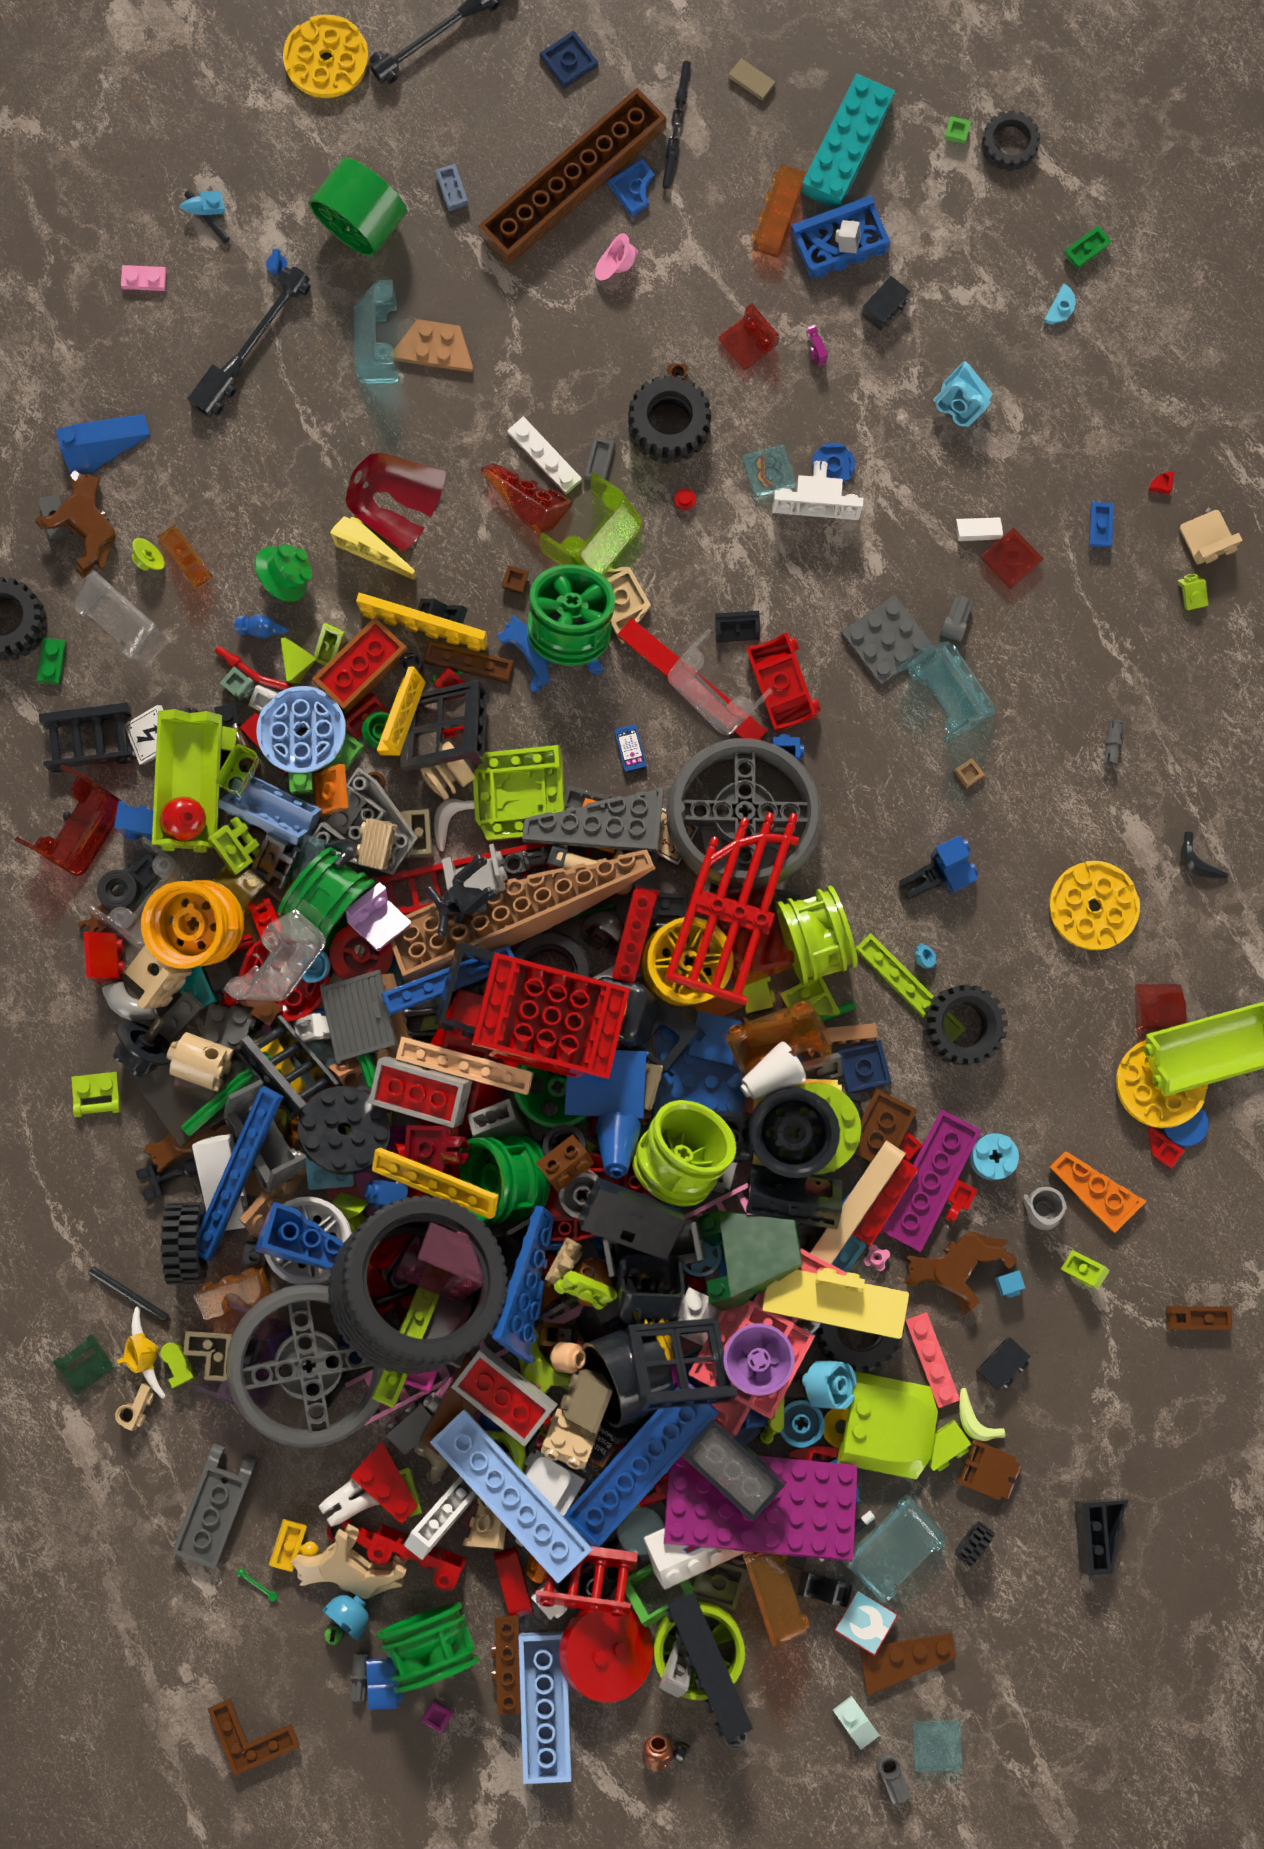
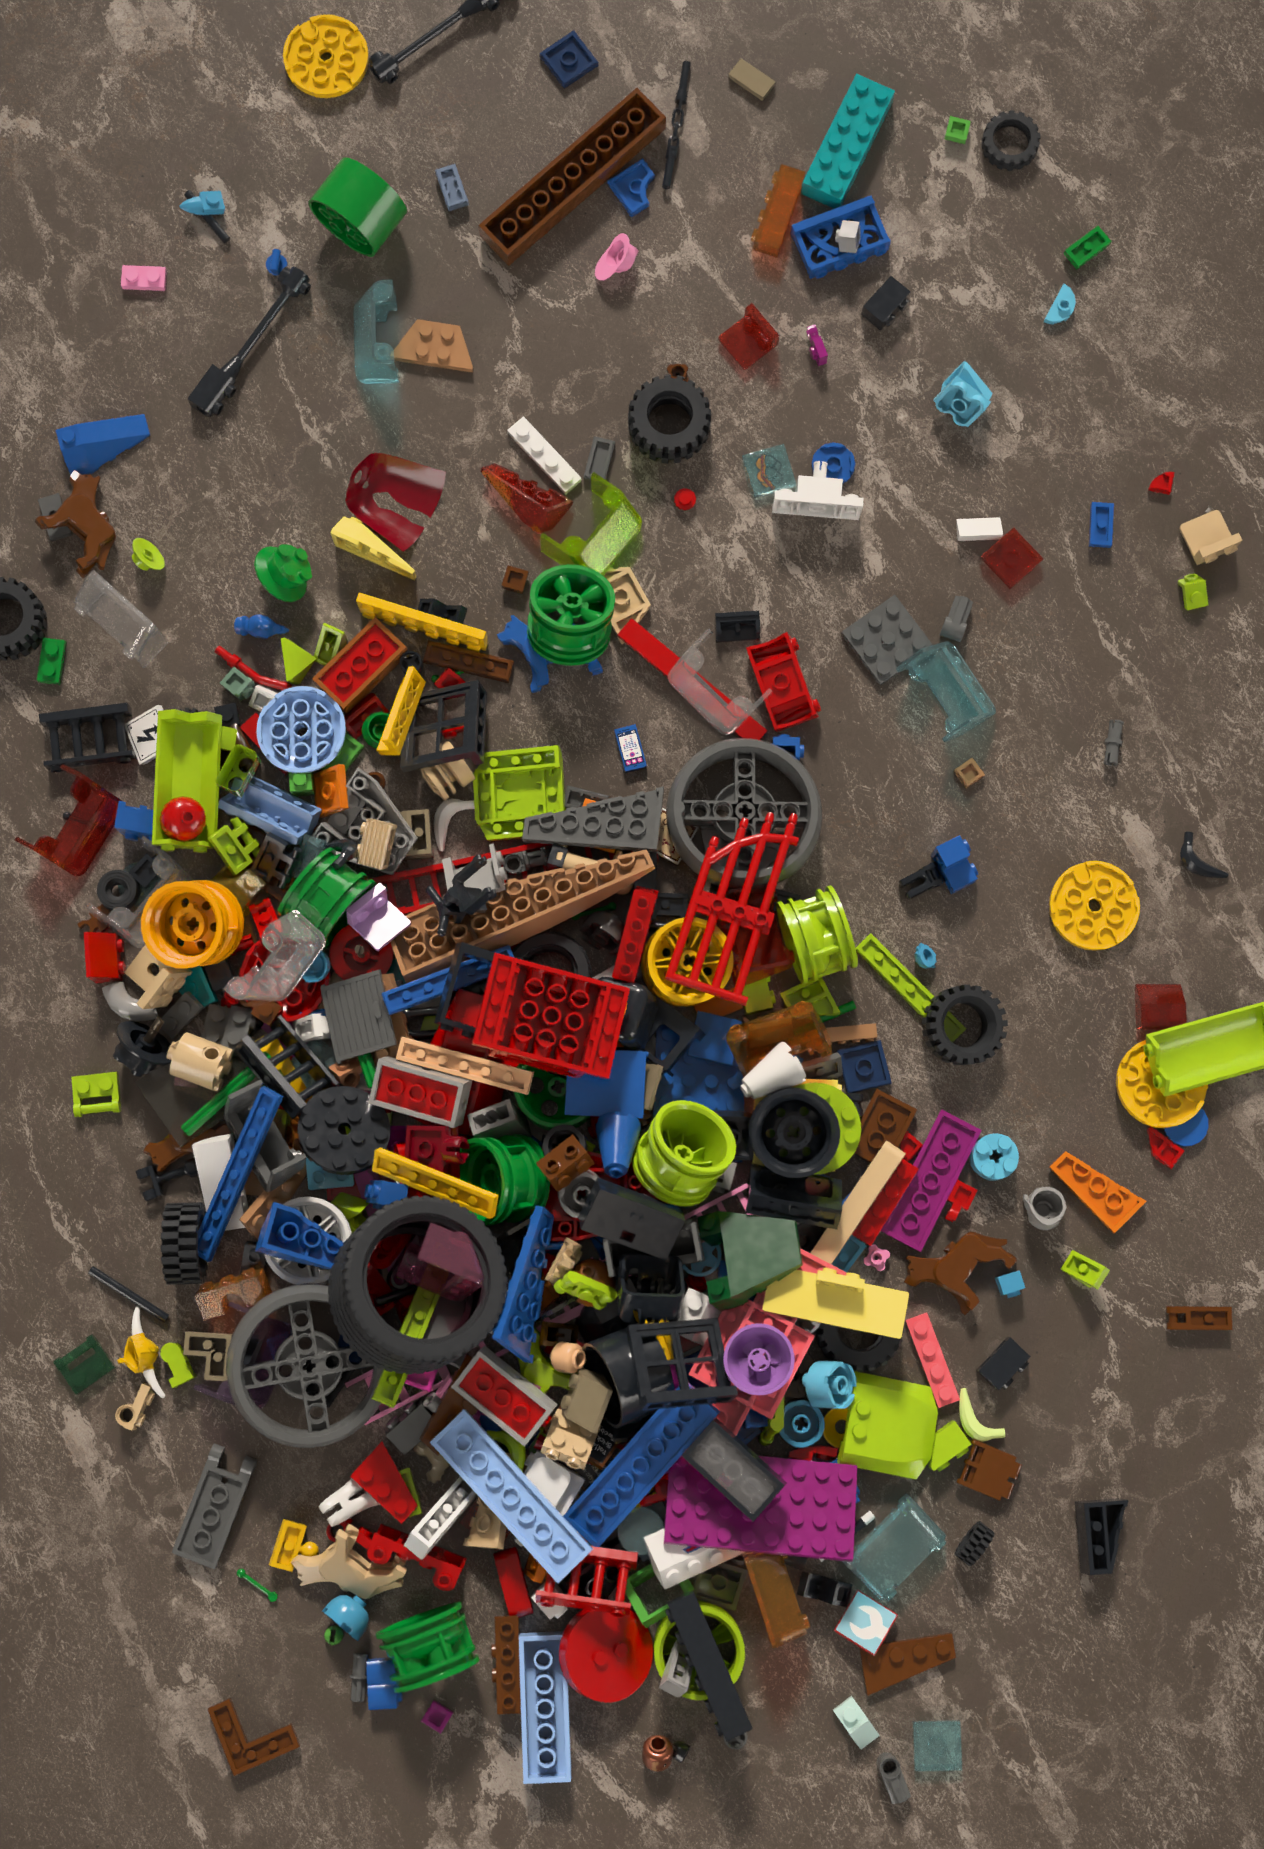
(185, 556): clear orange slope -> none

